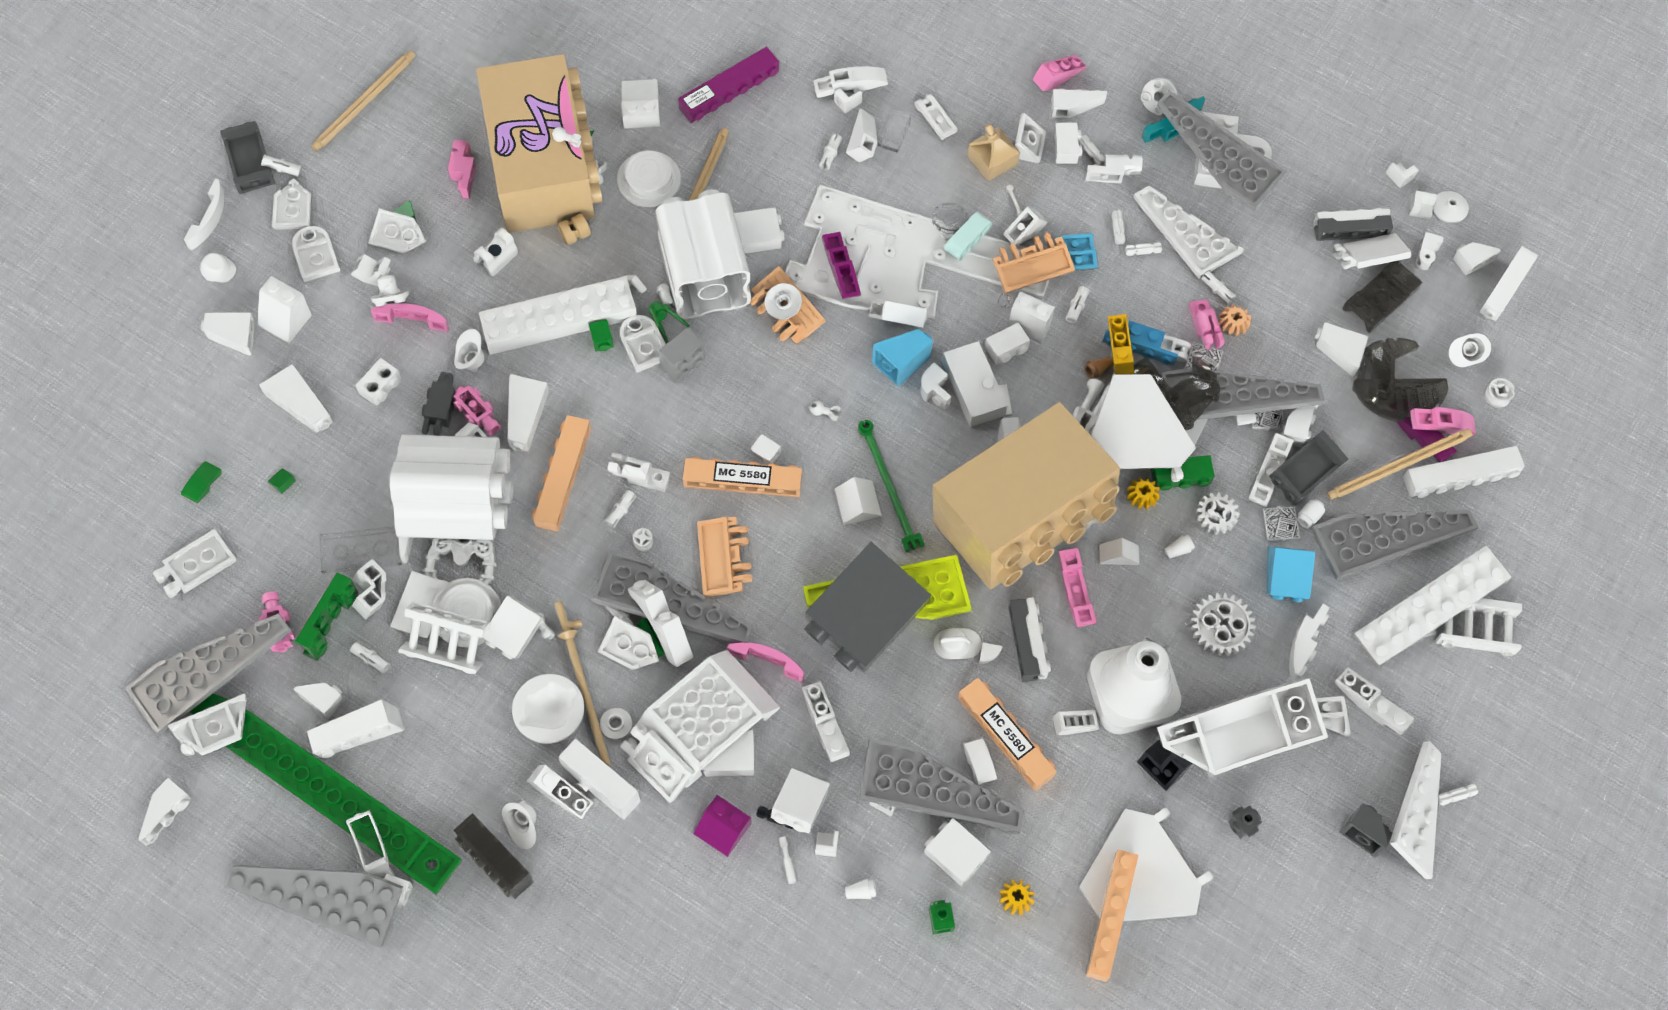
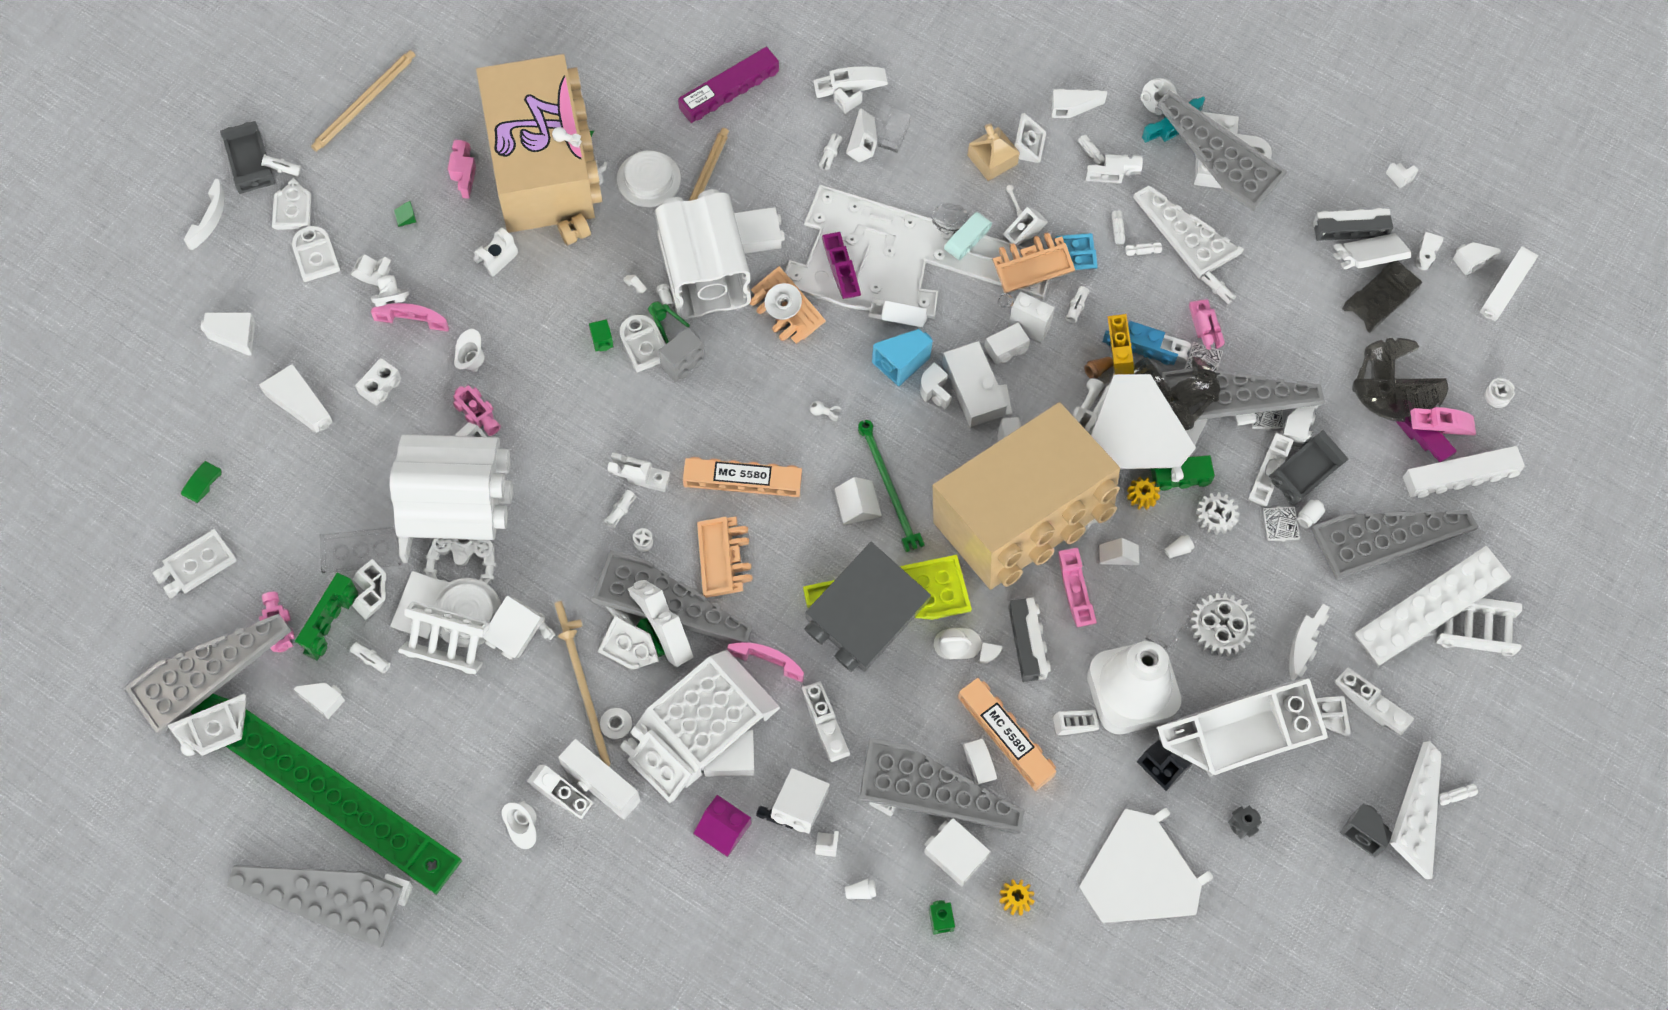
(163, 807): white slope -> none
(217, 268): white hat -> none
(282, 310): white slope -> none
(282, 480): green slope -> none
(355, 729): white wedge -> none
(378, 867): white piece -> none
(395, 232): white tile -> none
(439, 404): dark grey hinge -> none
(491, 853): clear smoke brick -> none
(524, 410): white slope -> none
(548, 708): white piece -> none
(556, 315): white brick -> none
(562, 473): light nougat brick -> none
(640, 104): white slope -> none
(766, 449): white panel -> none
(787, 861): white piece -> none
(936, 116): white plate -> none
(1057, 72): bright pink slope -> none
(1067, 143): white brick -> none
(1112, 915): light nougat brick -> none
(1234, 320): light nougat gear -> none
(1289, 573): medium azure slope -> none
(1341, 346): white slope -> none
(1399, 464): tan piece -> none
(1422, 204): white panel -> none
(1450, 213): white dish -> none
(1469, 350): white piece -> none

